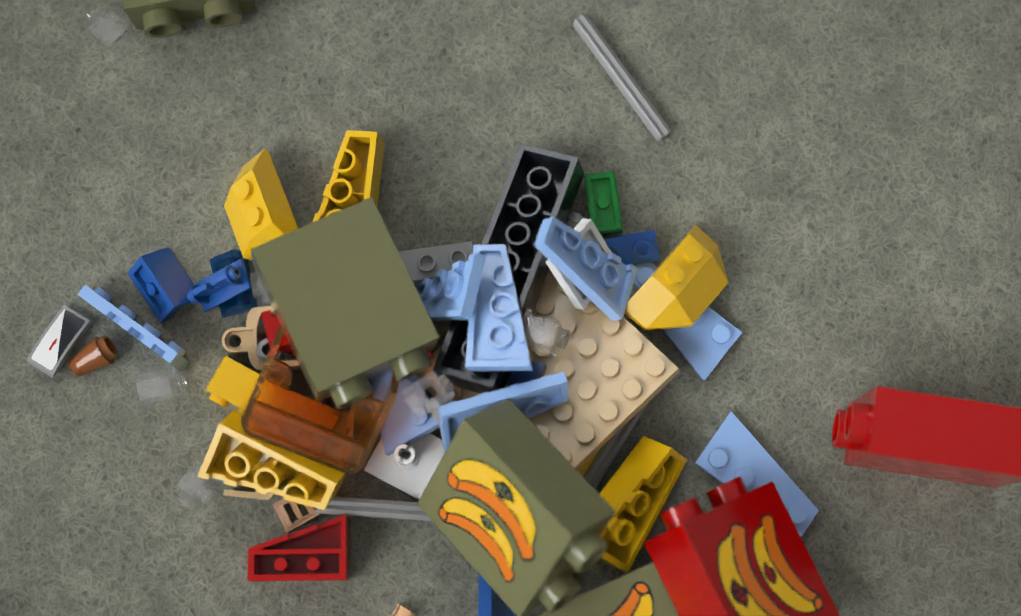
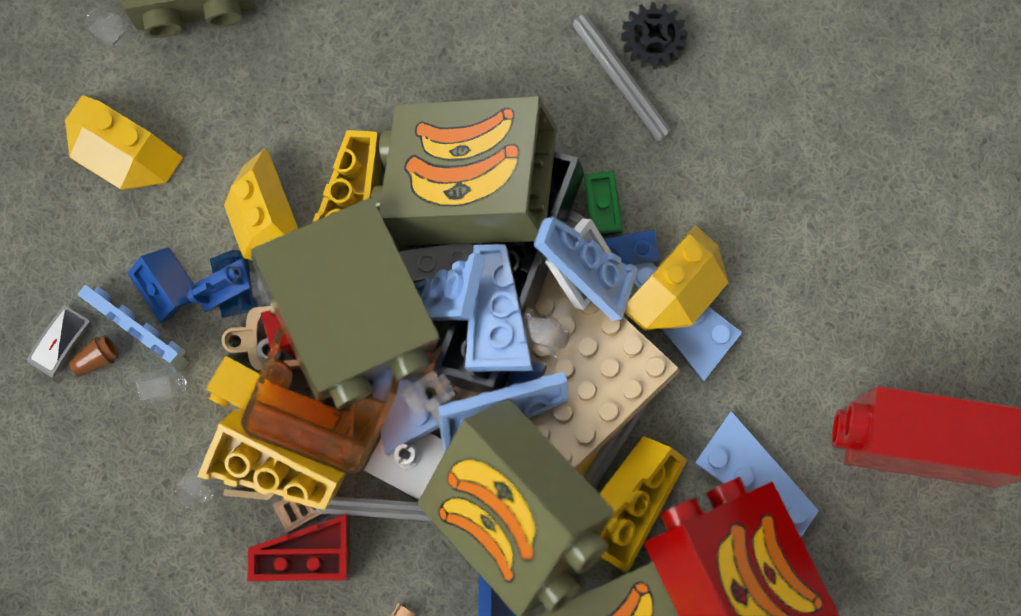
(117, 147): none -> yellow wedge
(467, 171): none -> olive brick
(650, 22): none -> black gear

